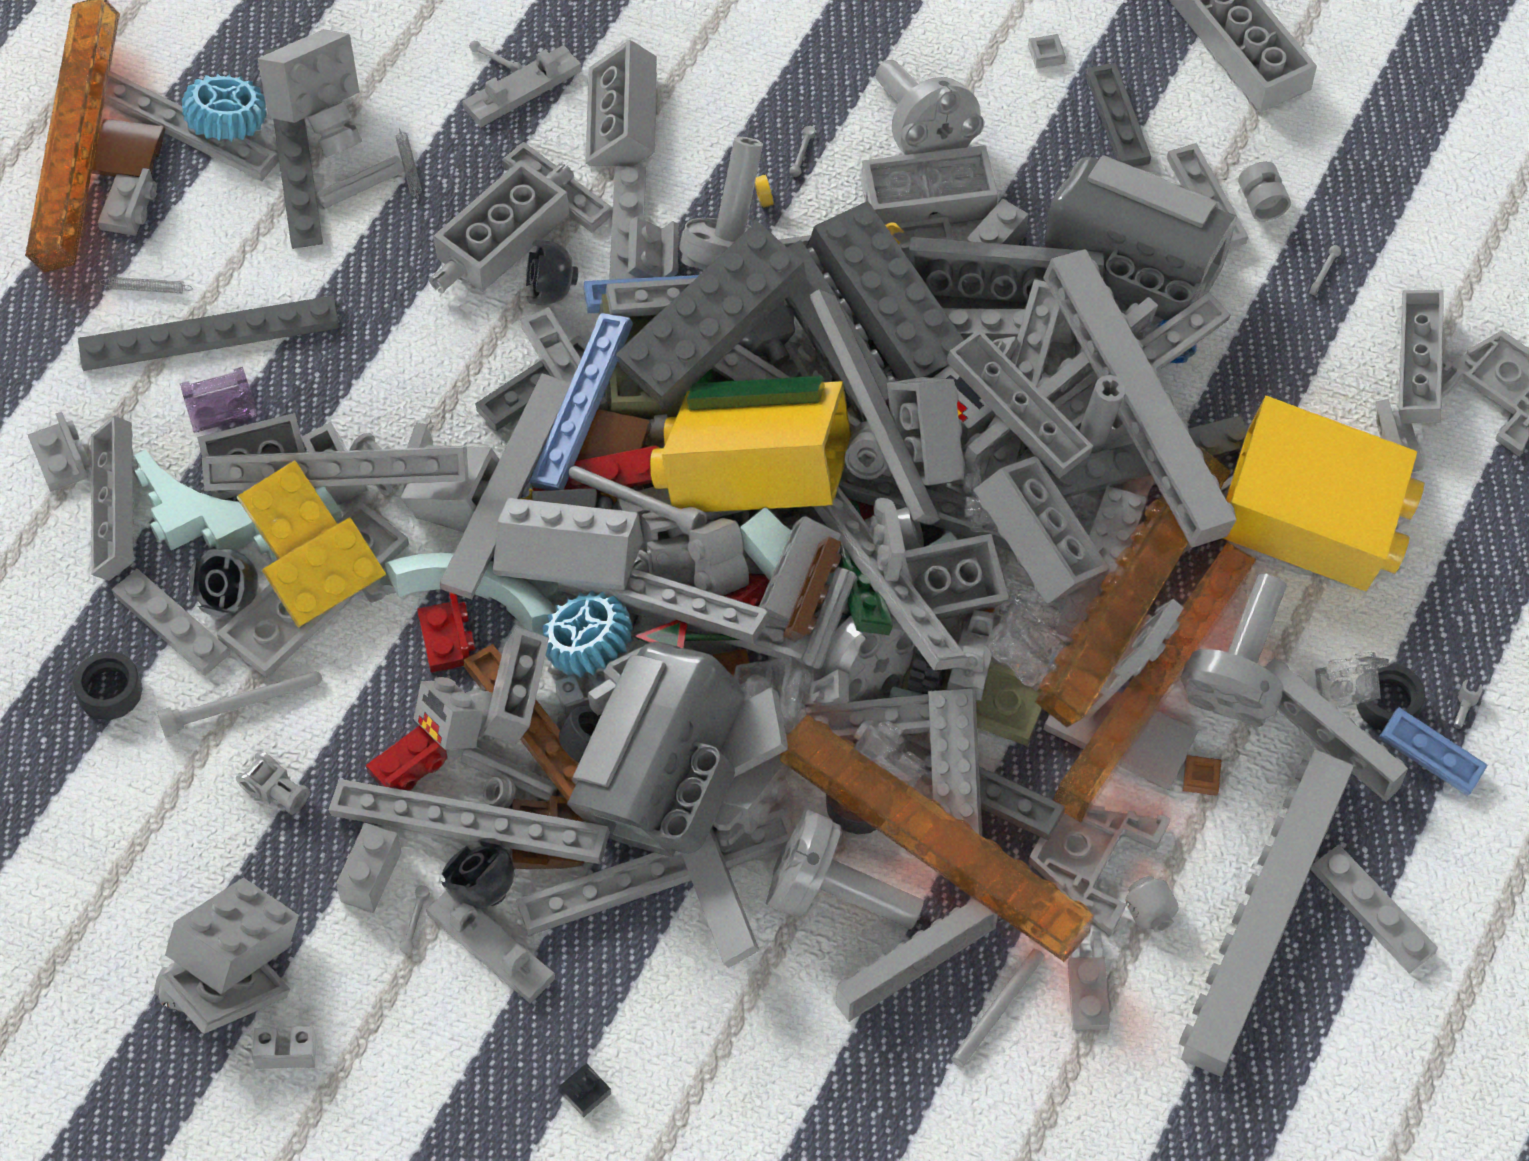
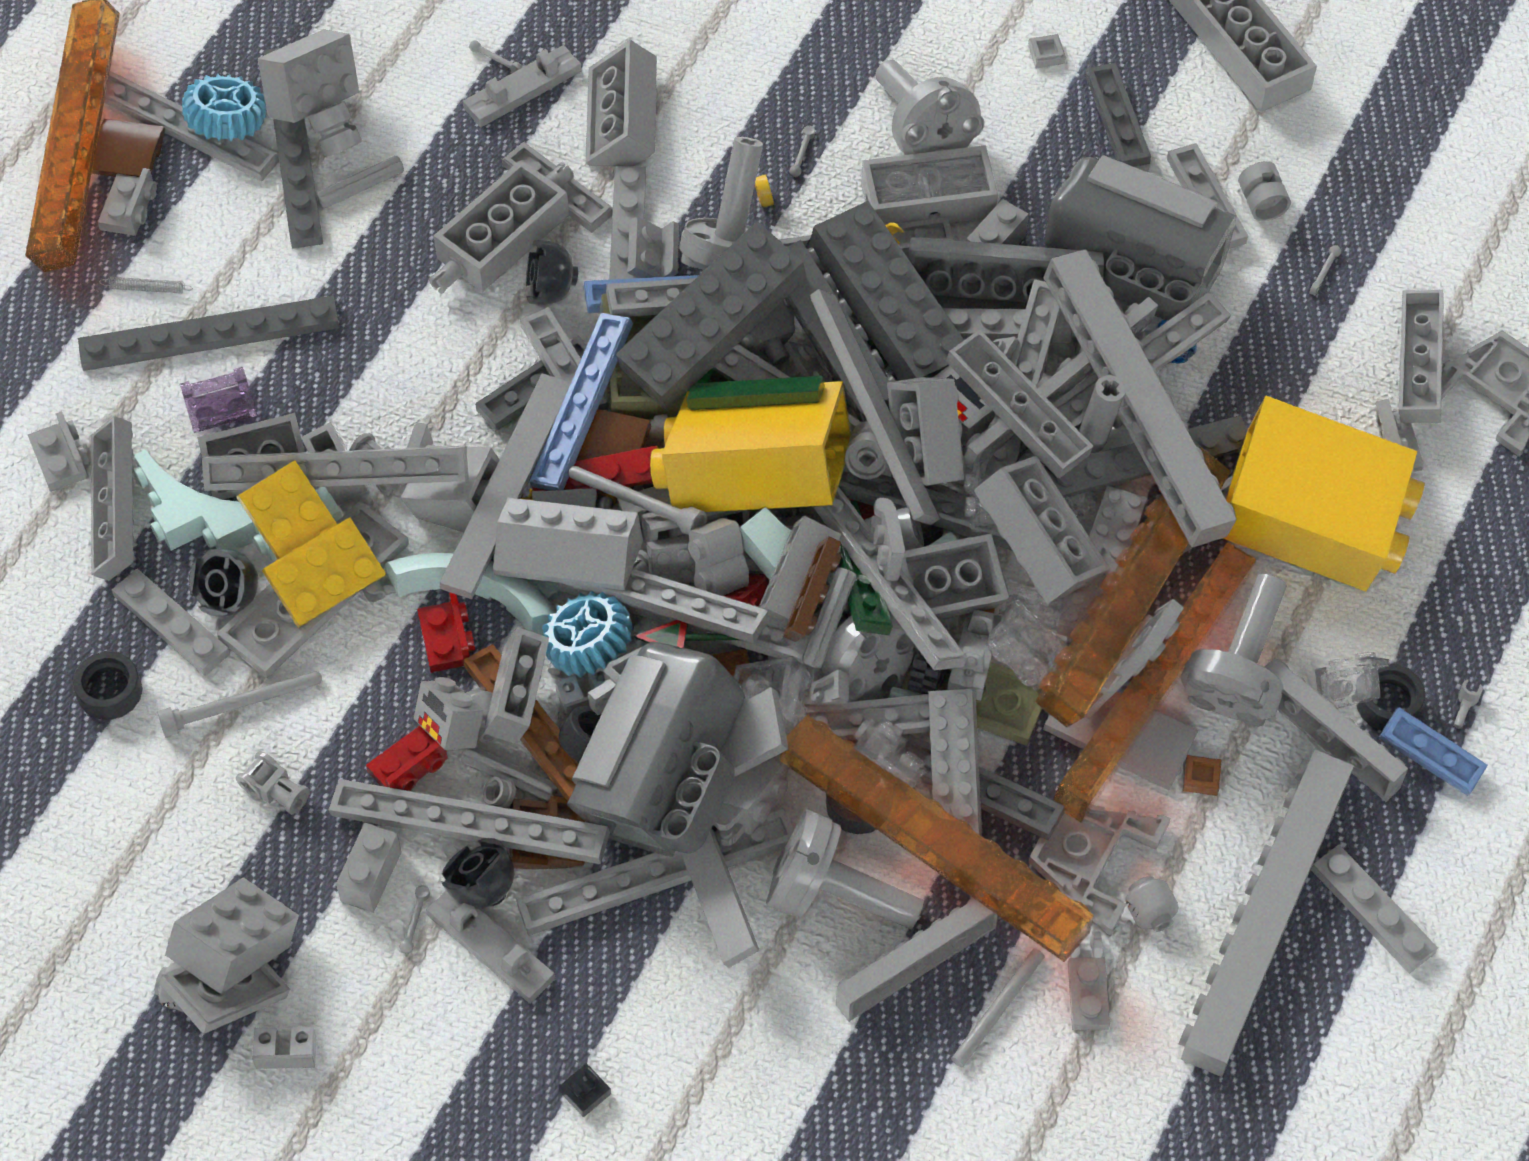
(405, 162): light grey piece -> none

